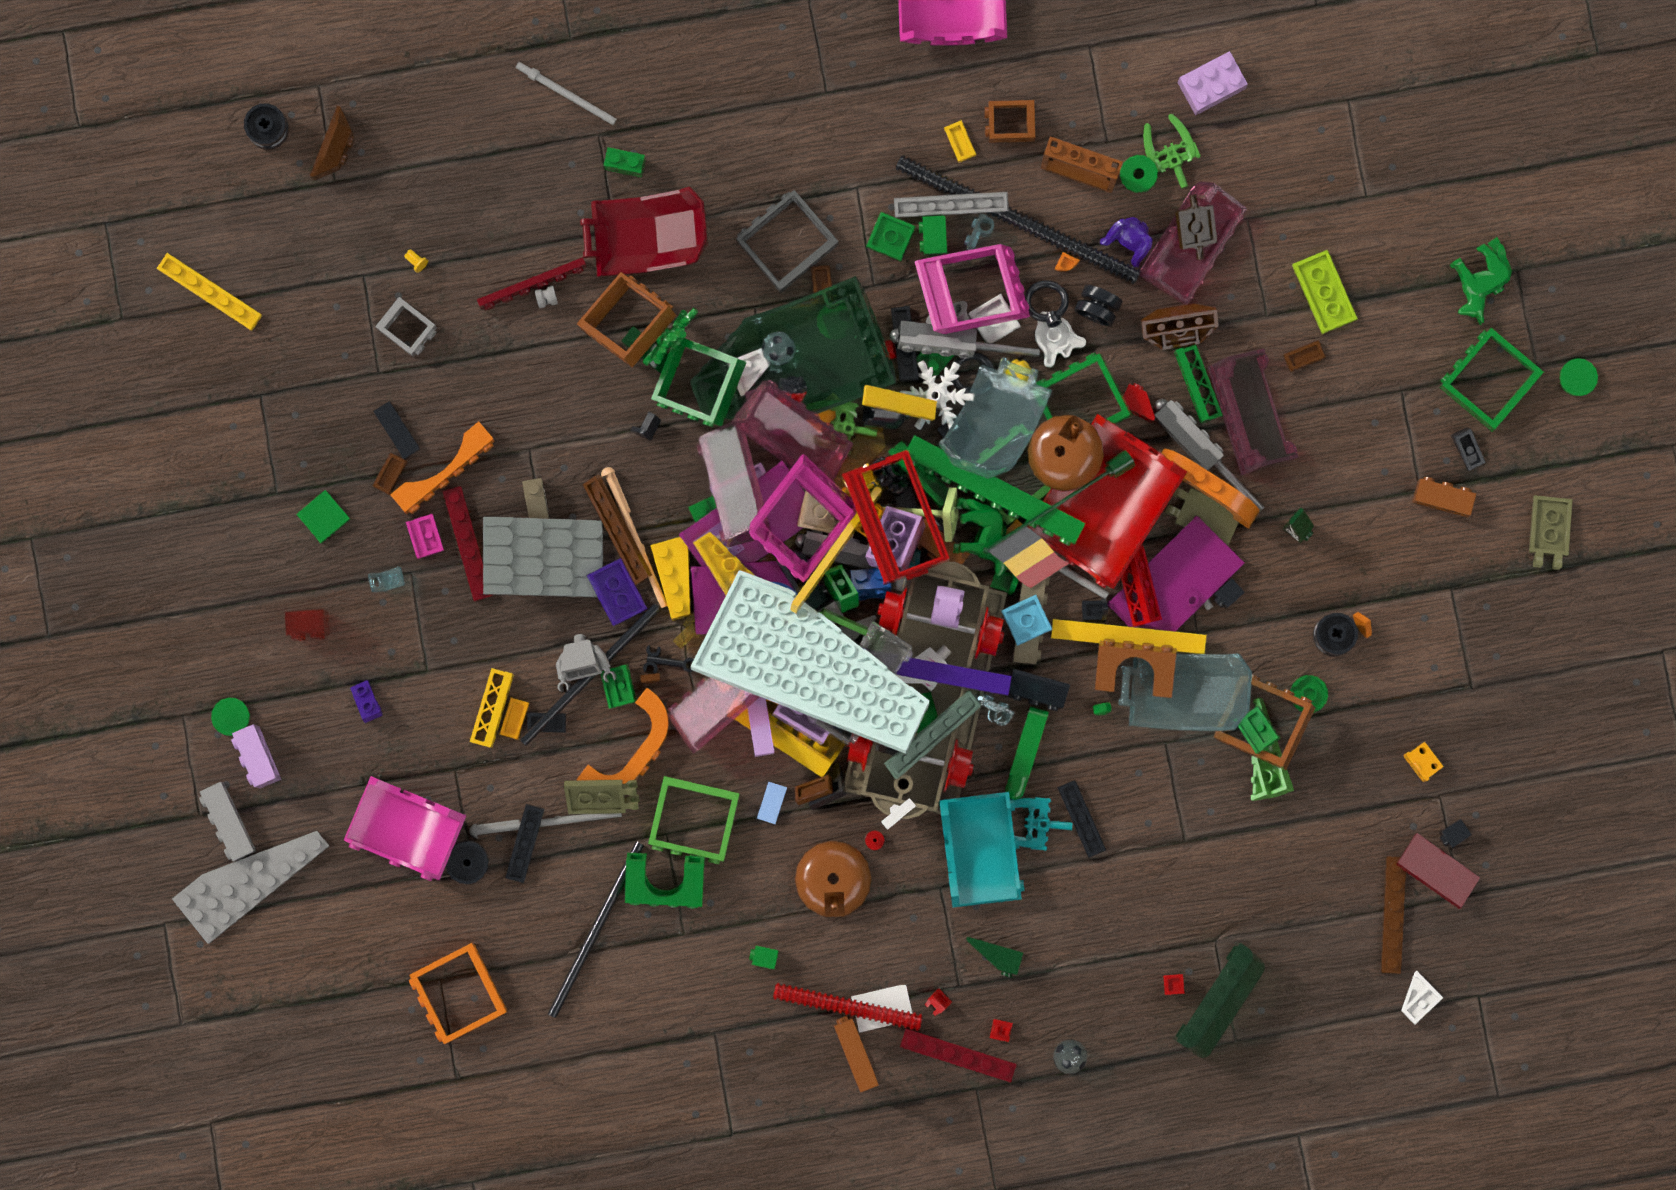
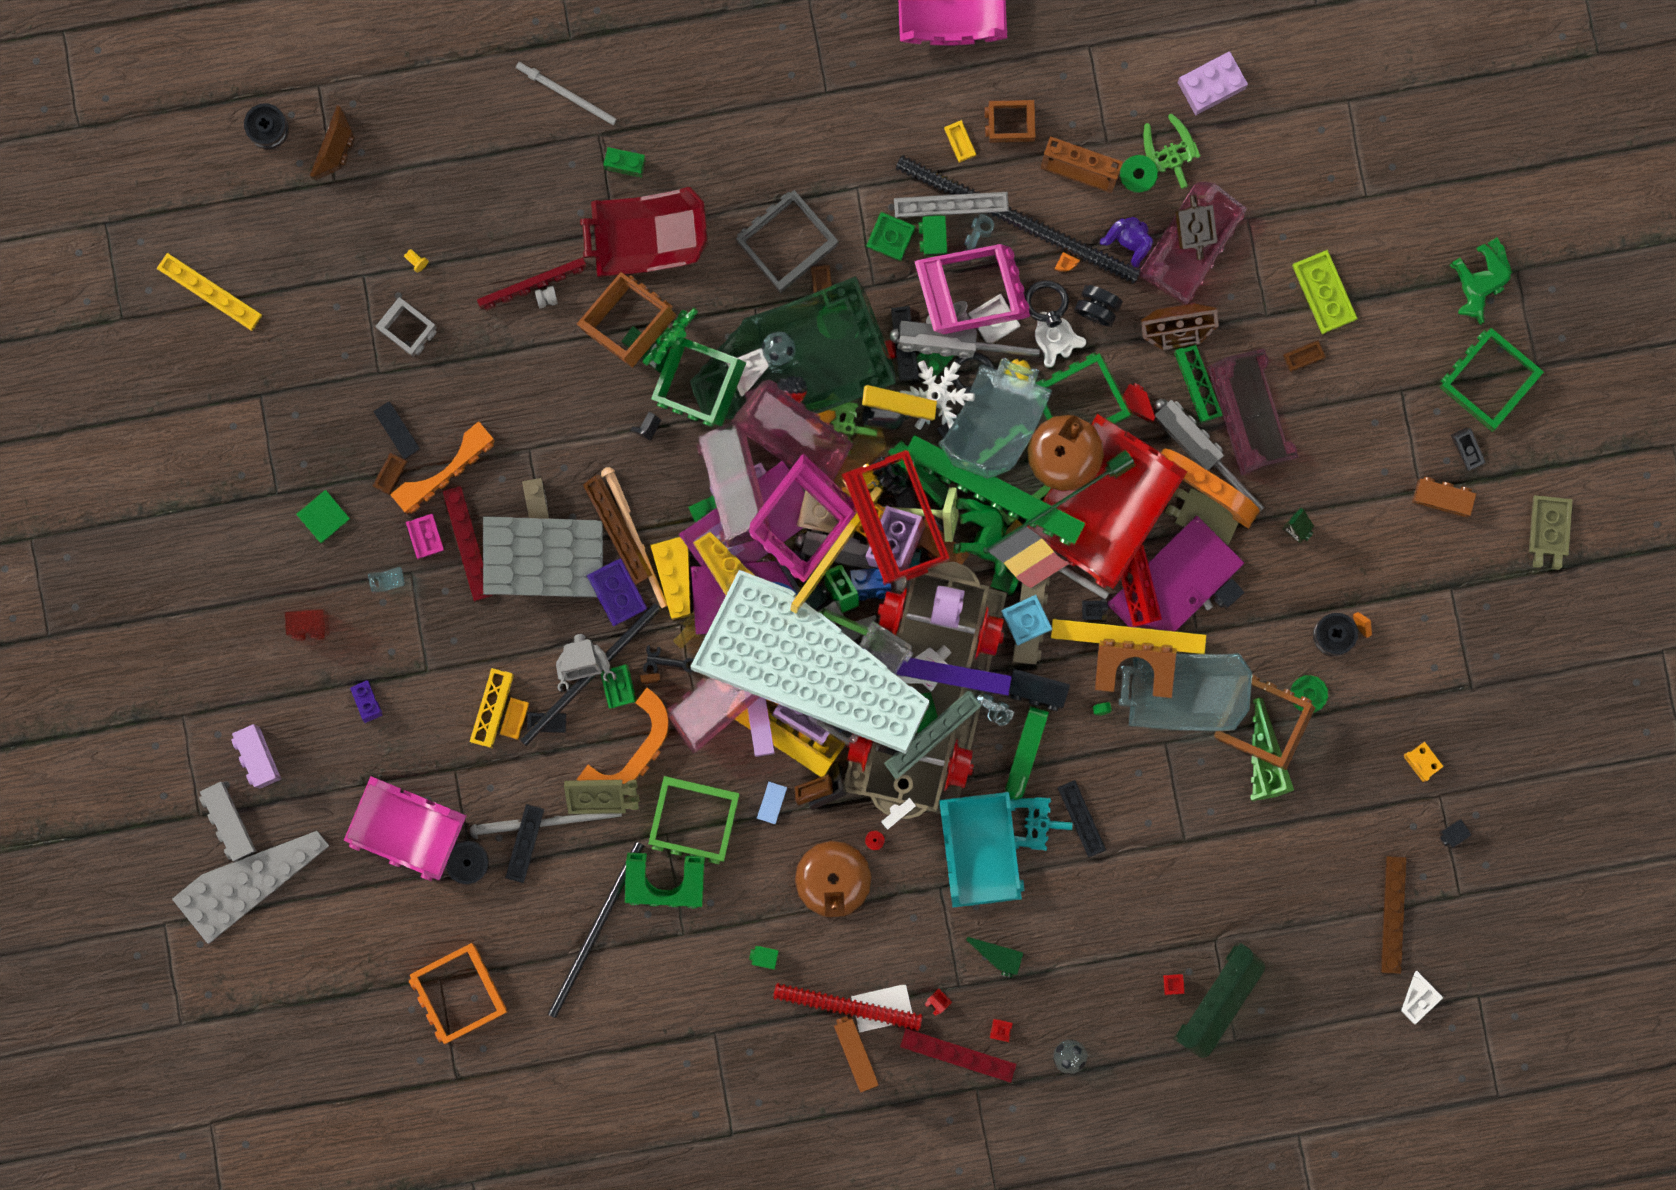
(230, 716): green tile -> none
(1258, 730): green plate -> none
(1438, 871): dark red tile -> none
(1578, 377): green tile -> none

